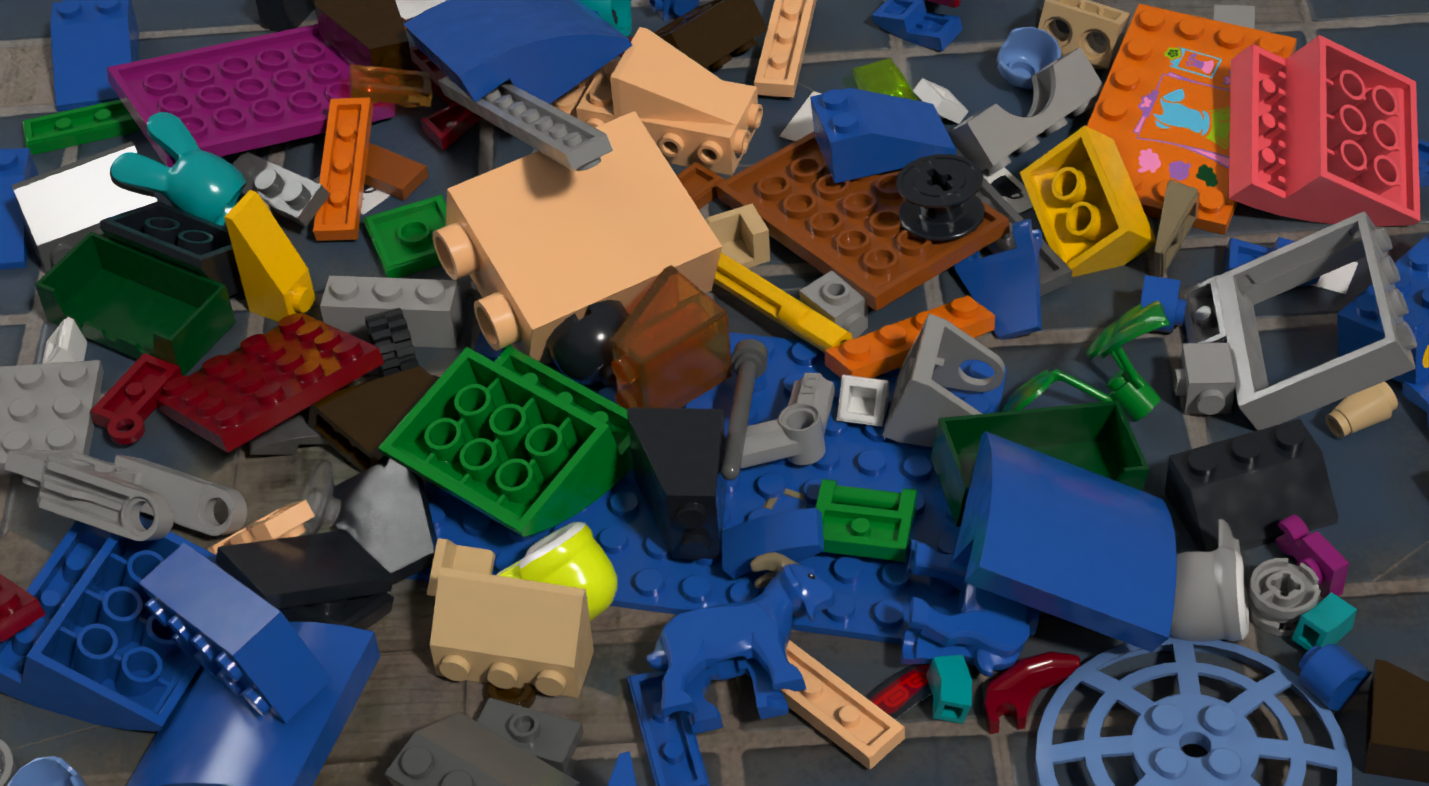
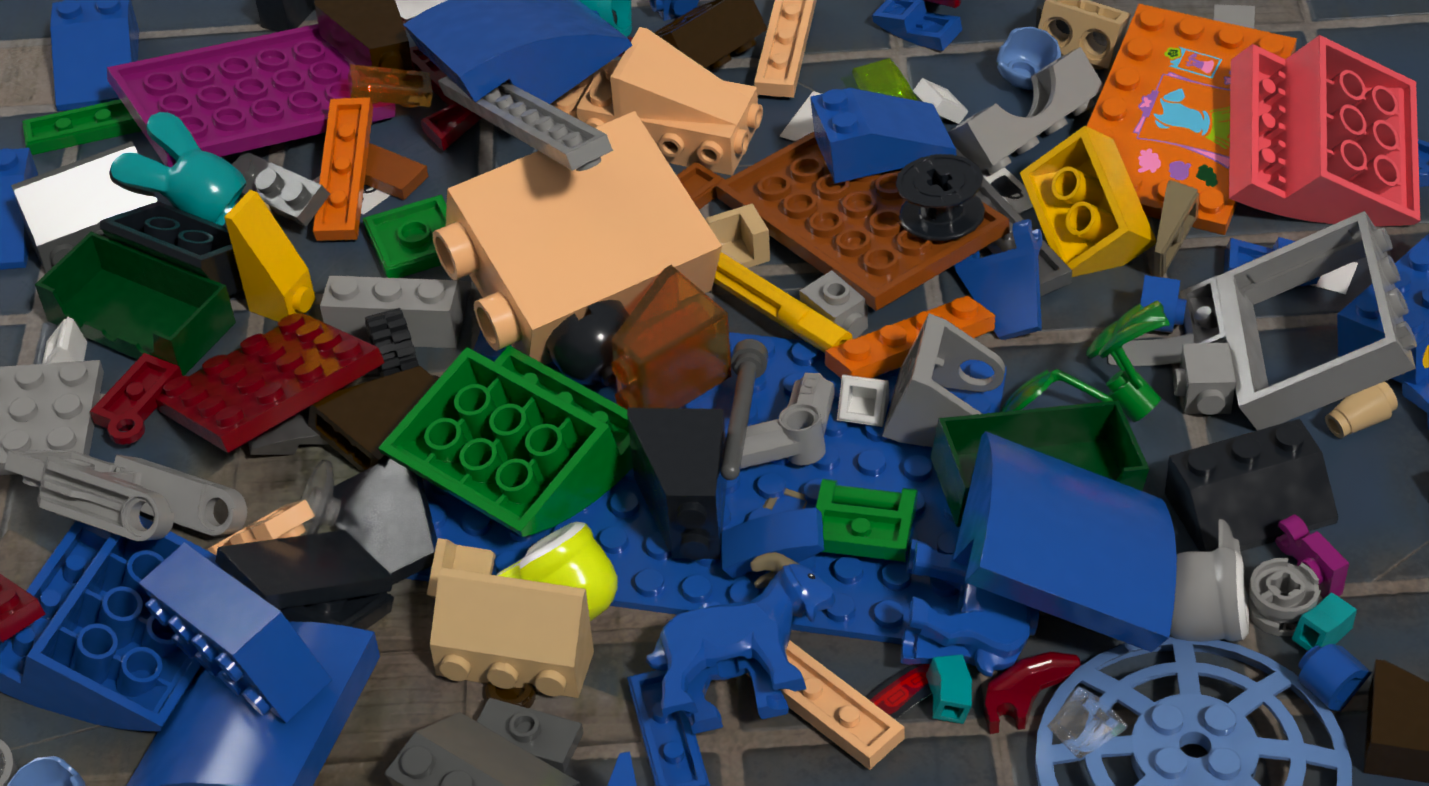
(1086, 723): none -> clear slope
(1154, 351): none -> light grey sticker

